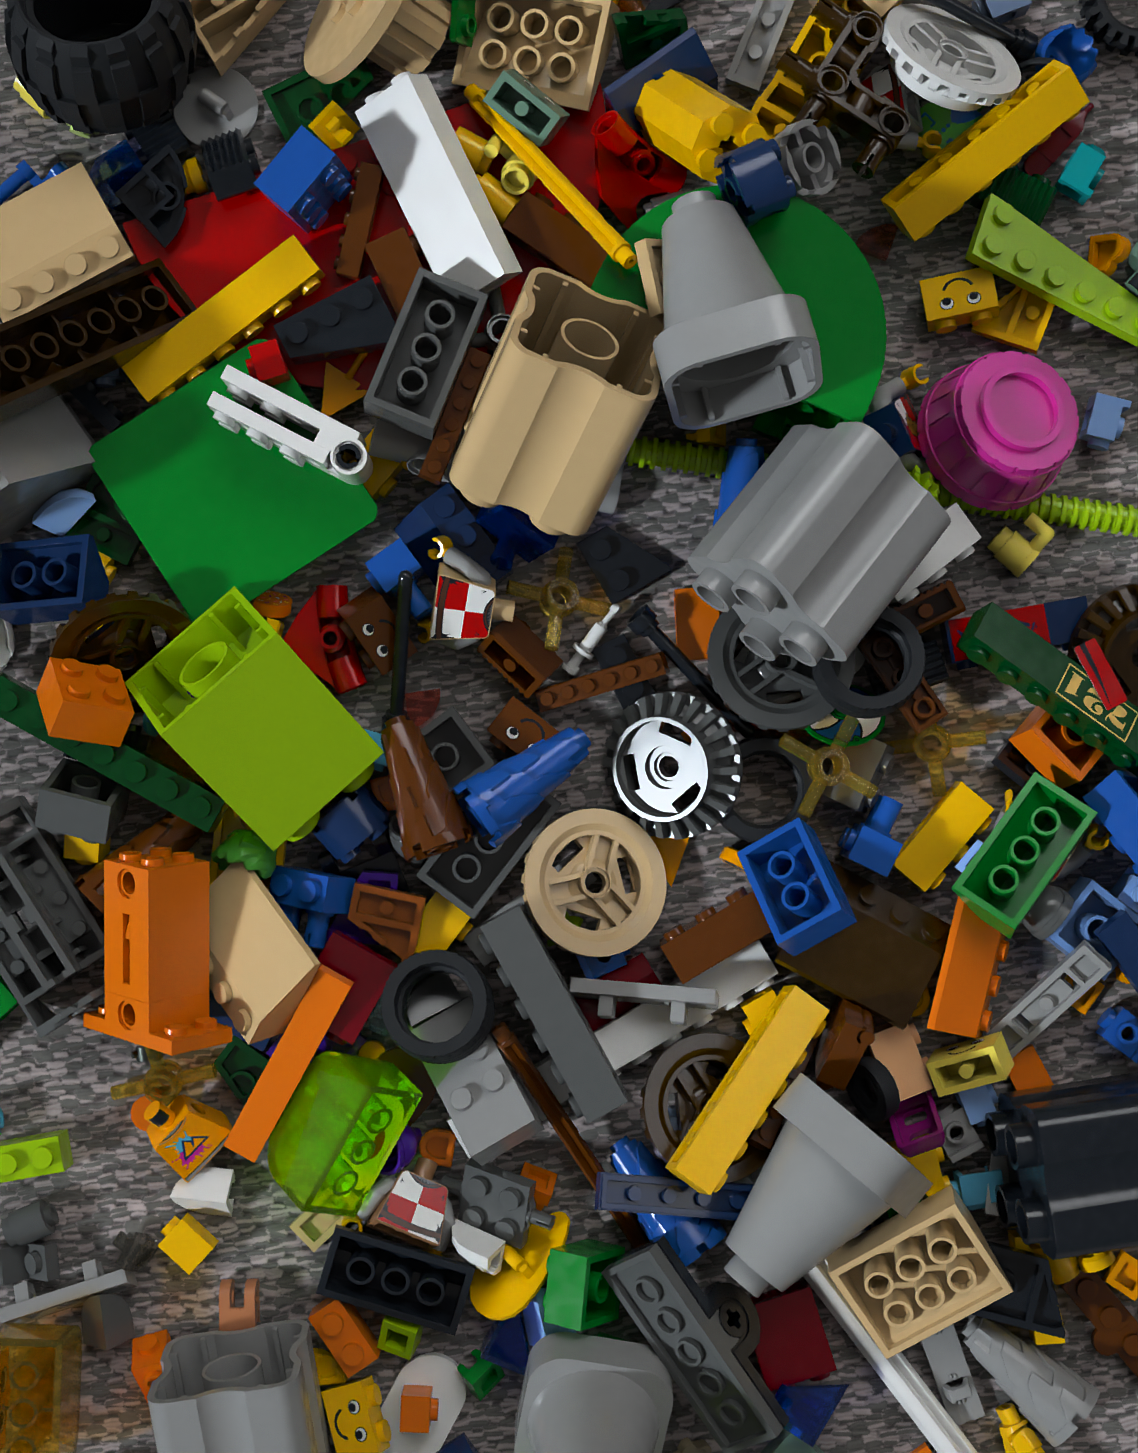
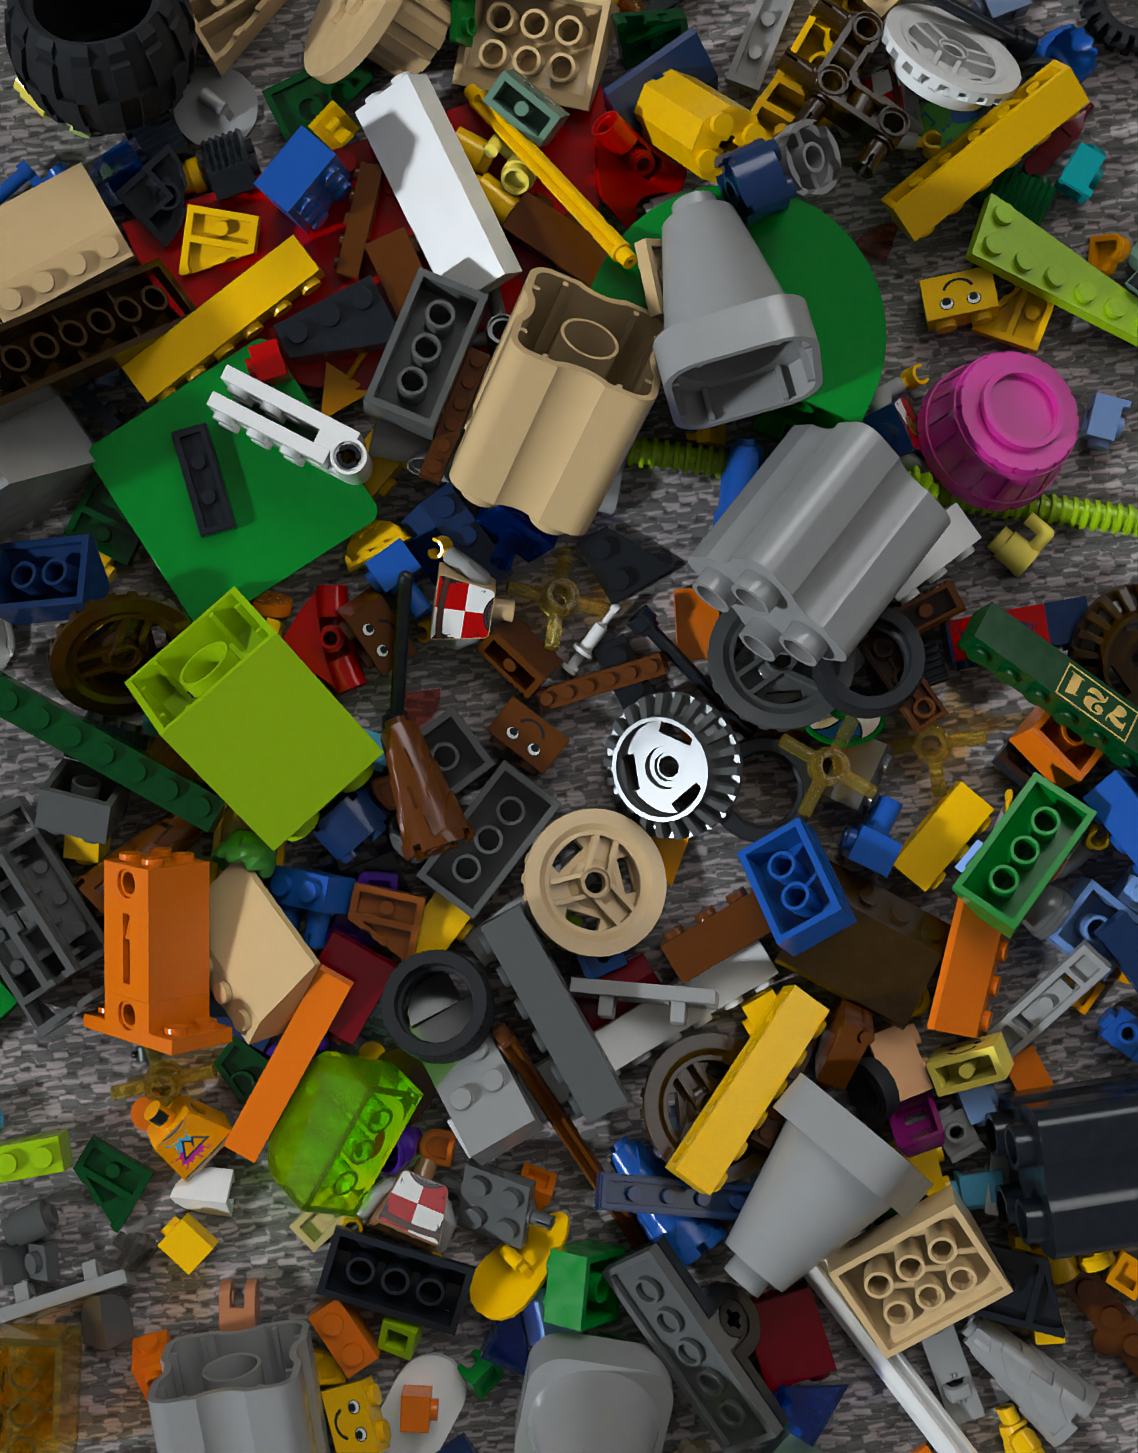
(63, 510): light blue brick -> none
(84, 702): orange brick -> none
(113, 1179): none -> dark green wing
(204, 480): none -> black tile
(216, 238): none -> yellow wing
(371, 541): none -> yellow plate
(478, 1247): white brick -> none
(517, 785): blue cone -> none
(730, 856): light orange tile -> none
(1100, 674): red sticker -> none

